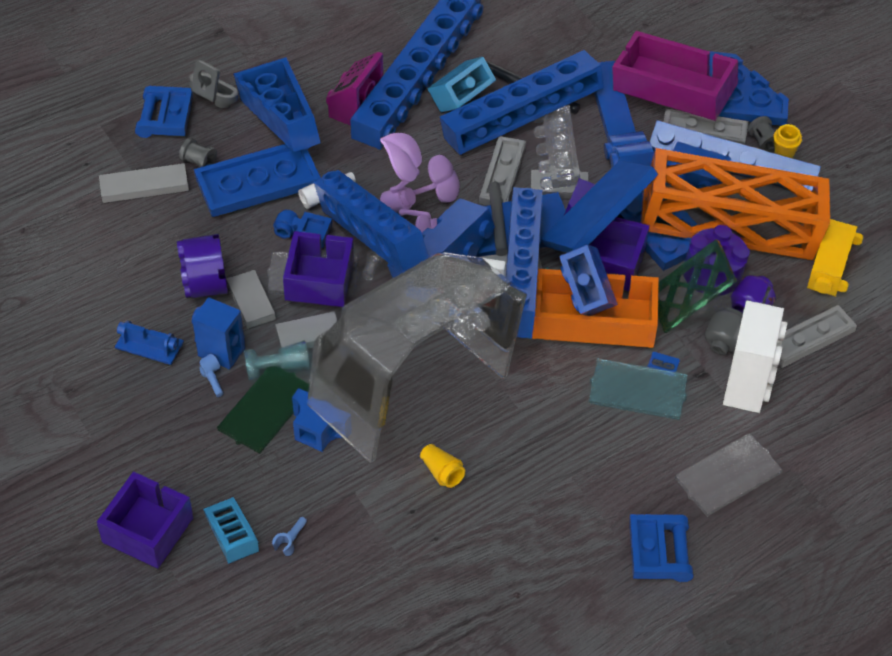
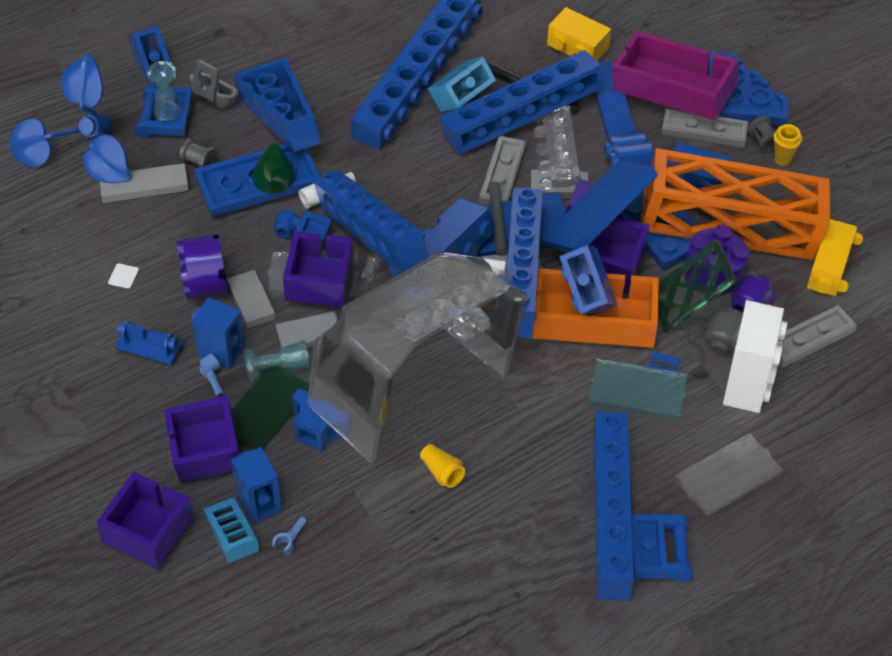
(106, 158): none -> blue plant
(123, 275): none -> white sticker
(148, 48): none -> blue slope
(166, 102): none -> clear light blue piece
(202, 438): none -> dark purple piece
(256, 485): none -> blue brick
(273, 171): none -> dark green piece
(354, 87): magenta slope -> none
(405, 159): lavender plant -> none
(575, 32): none -> yellow brick
(612, 507): none -> blue brick
(666, 136): plate -> none

